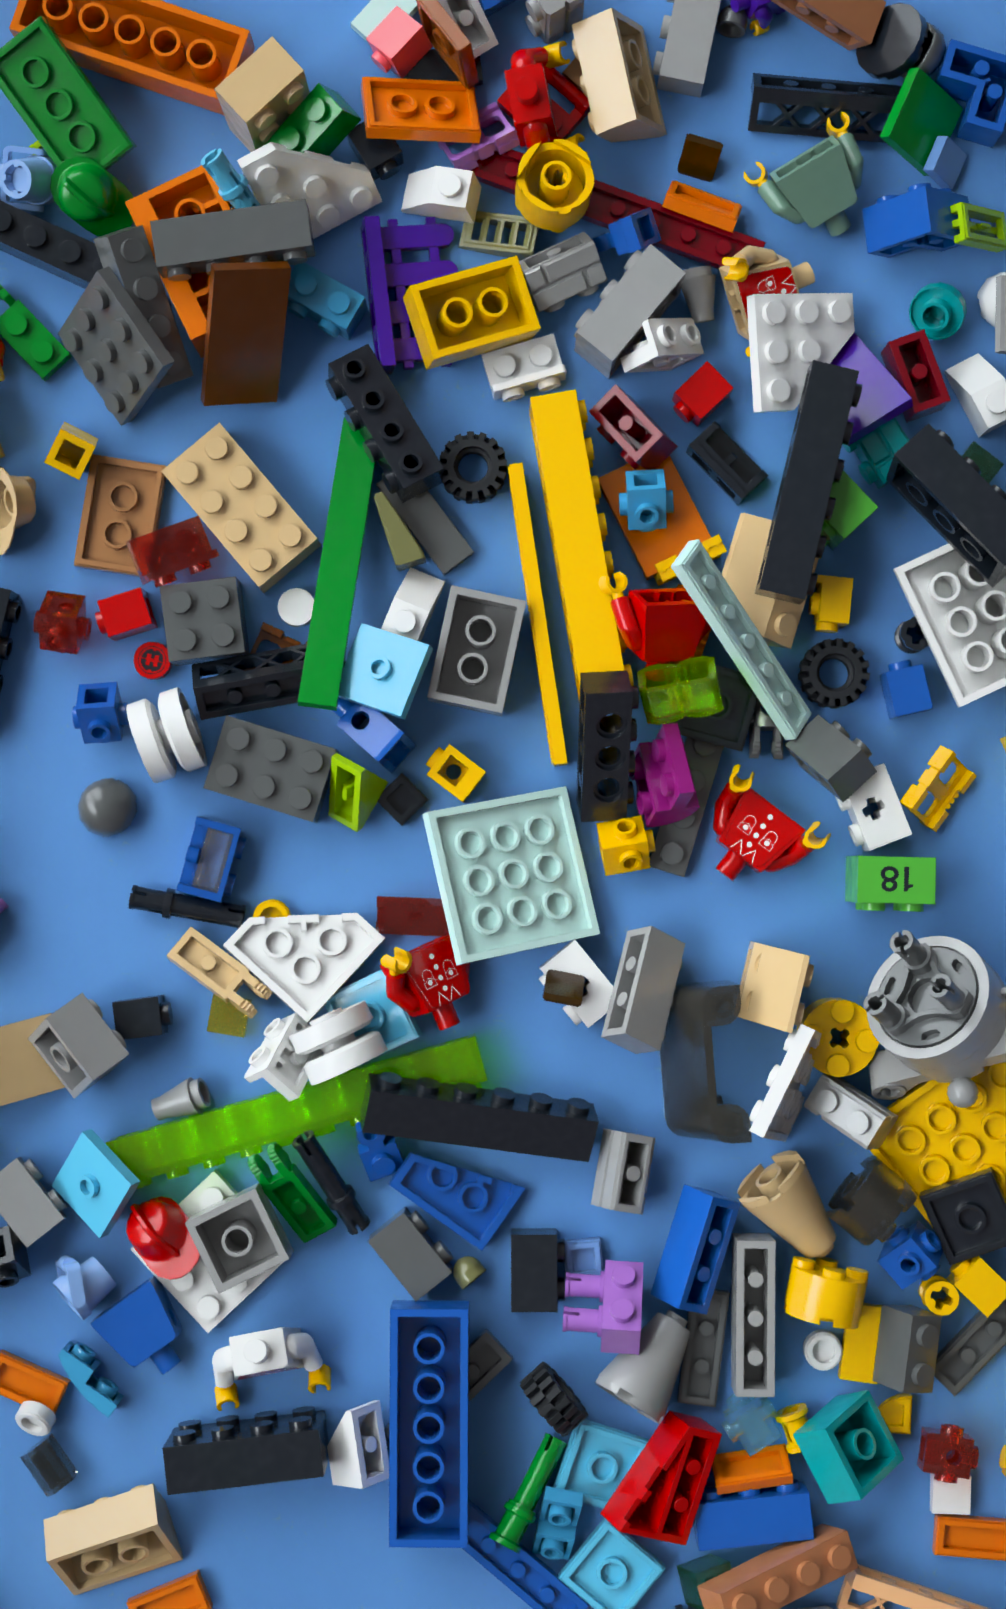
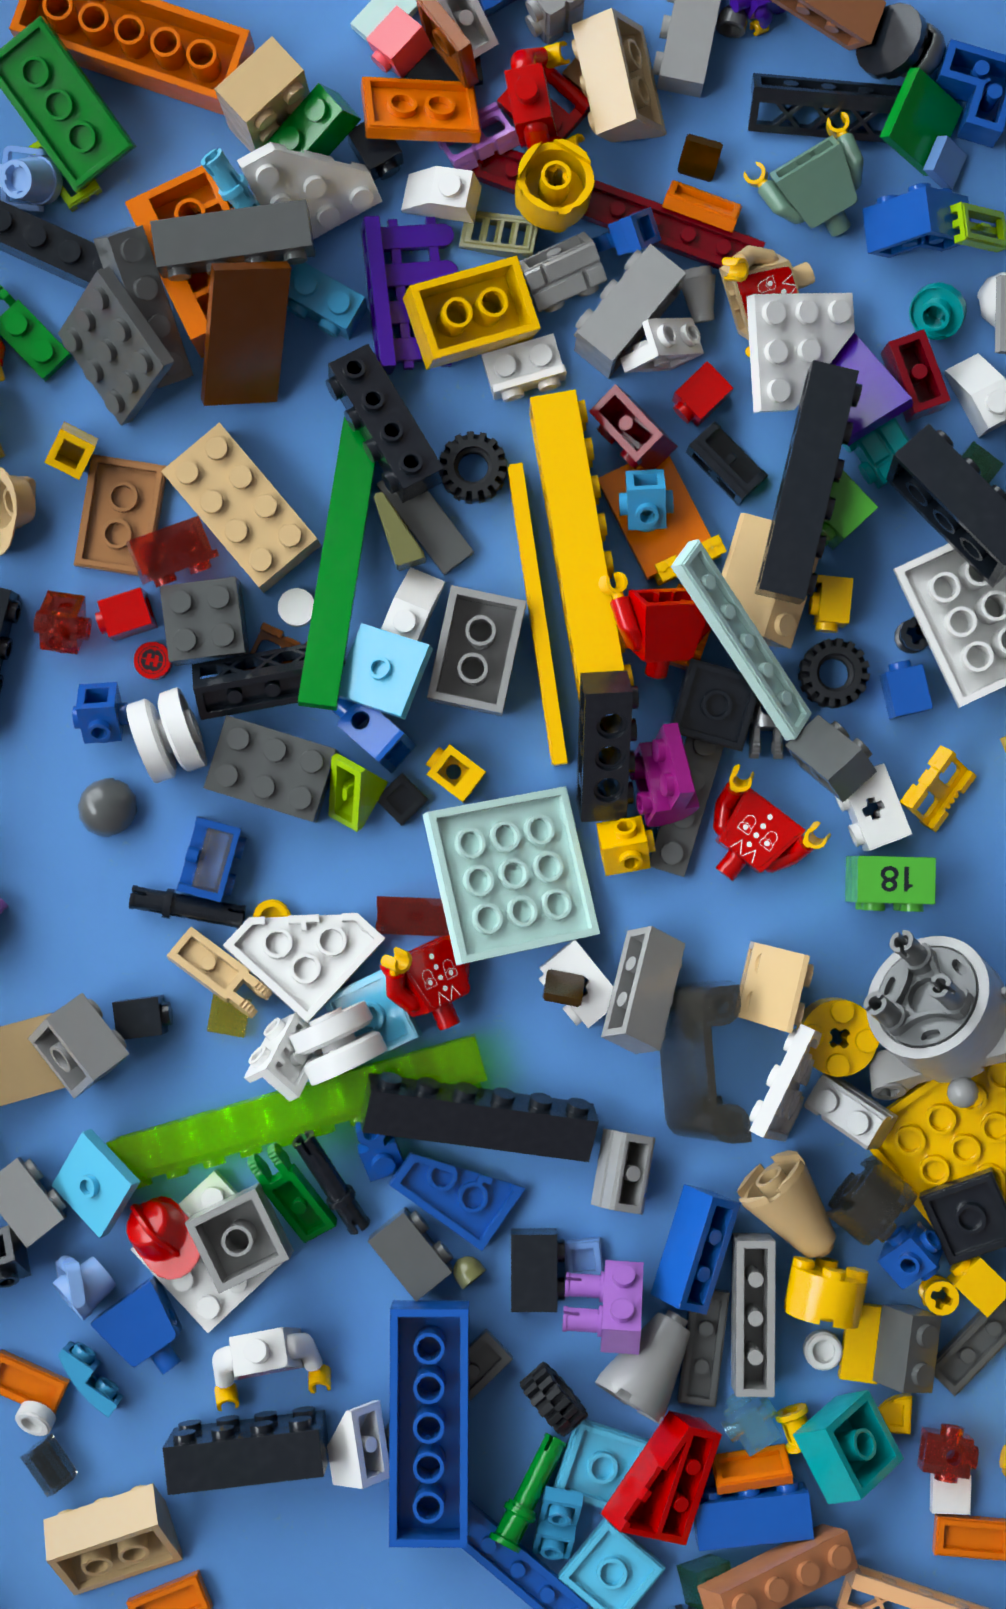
(91, 195): green piece -> none
(184, 1099): light grey cone -> none
(680, 690): clear neon green brick -> none

